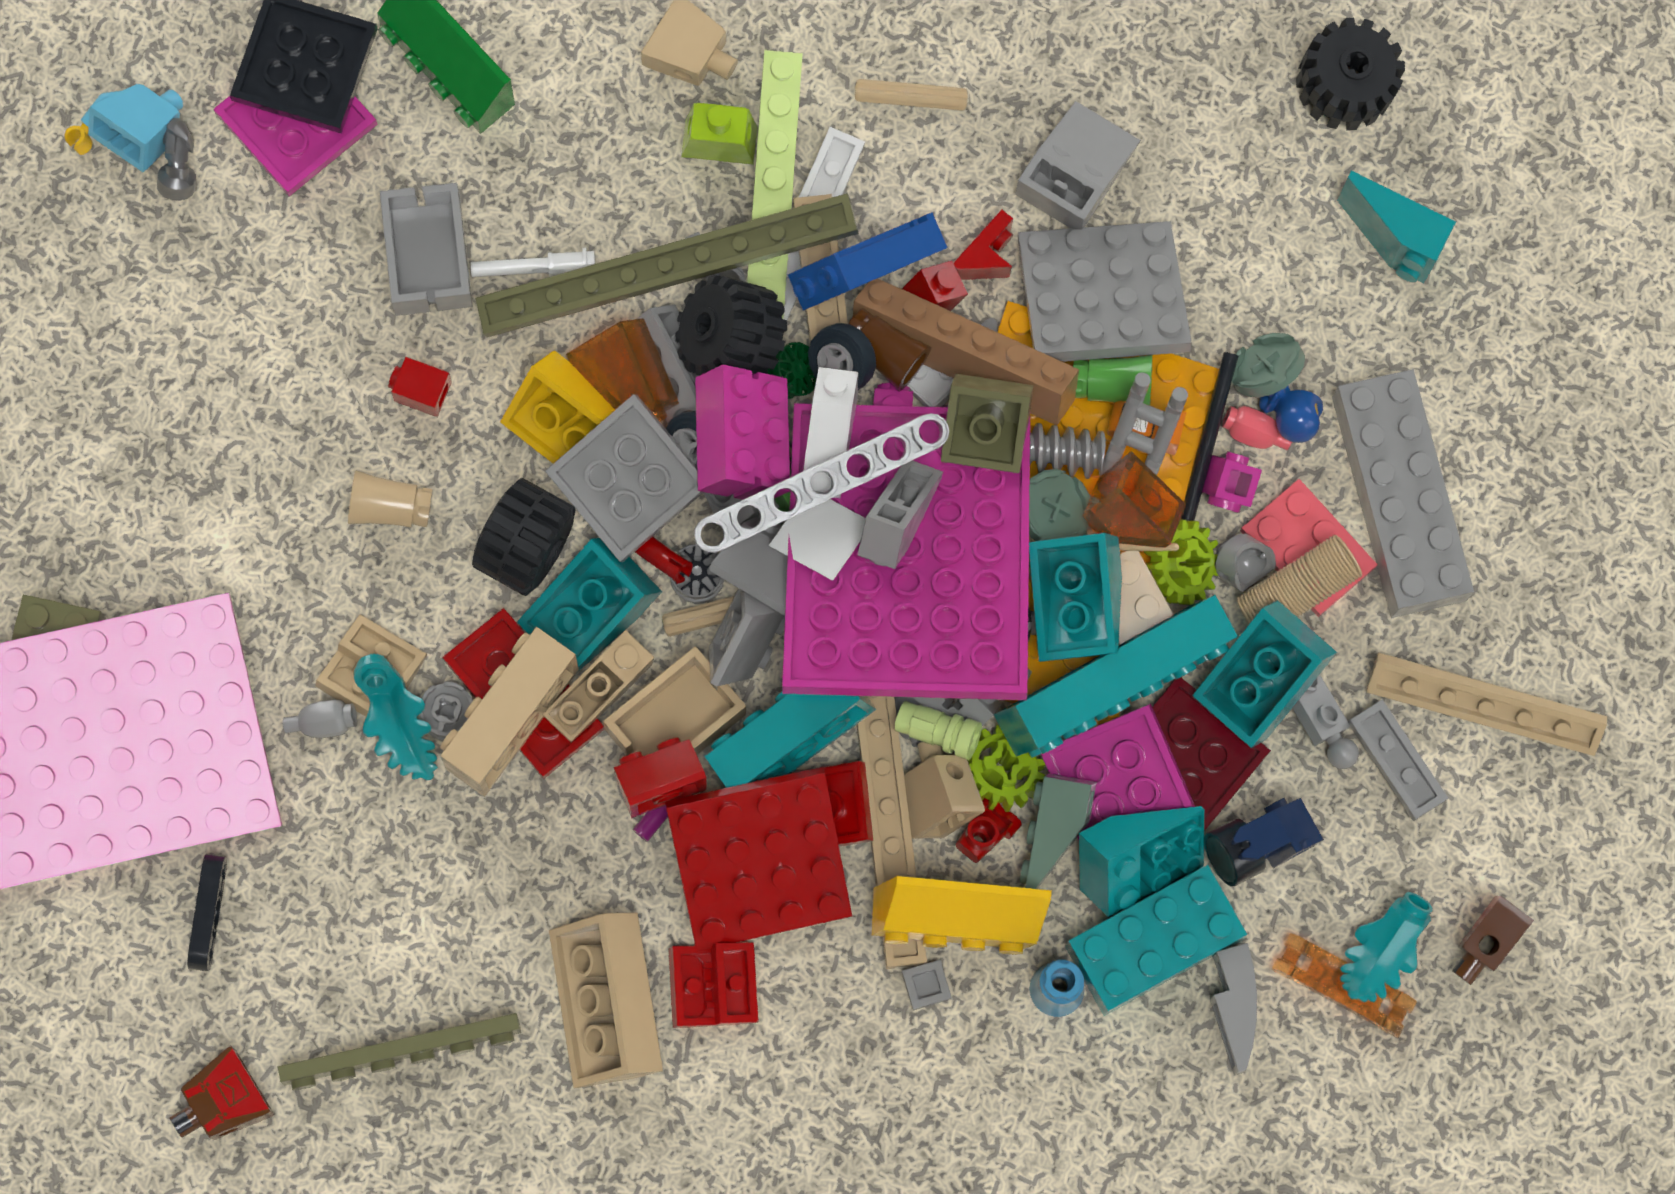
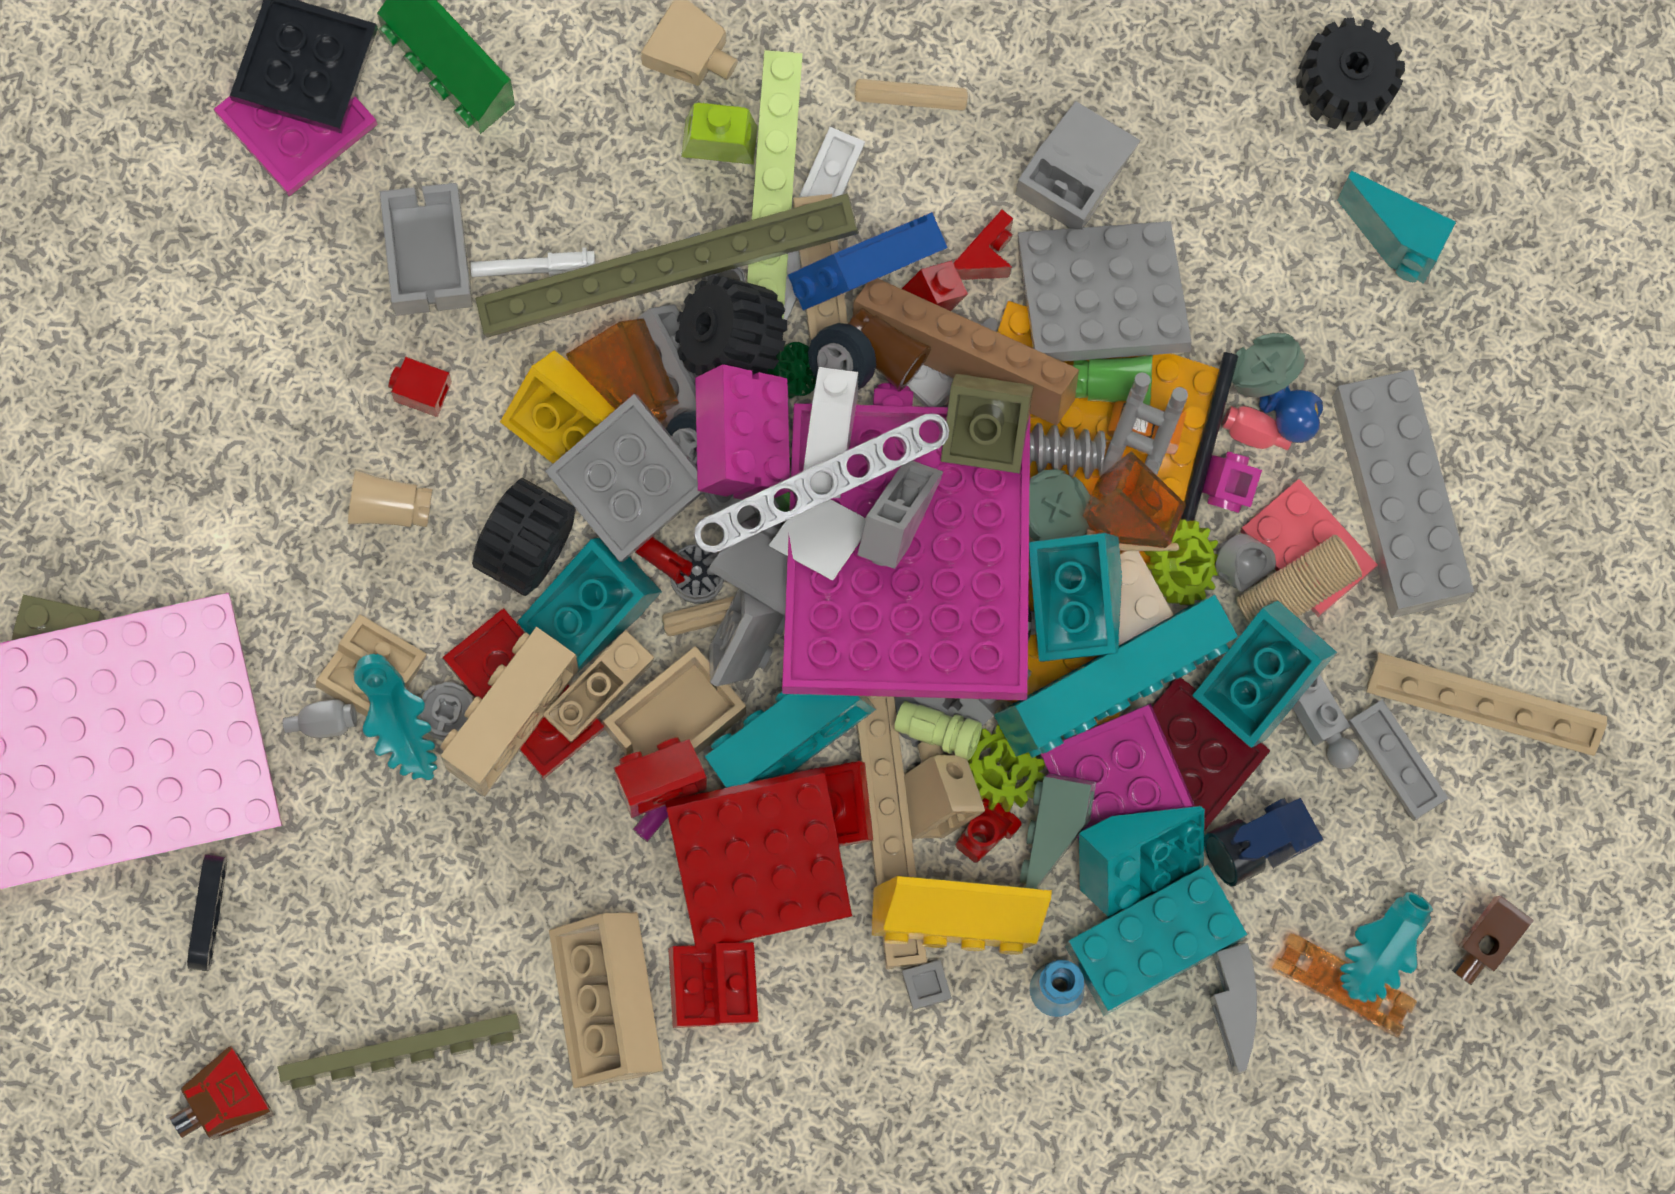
(139, 130): medium azure torso -> none

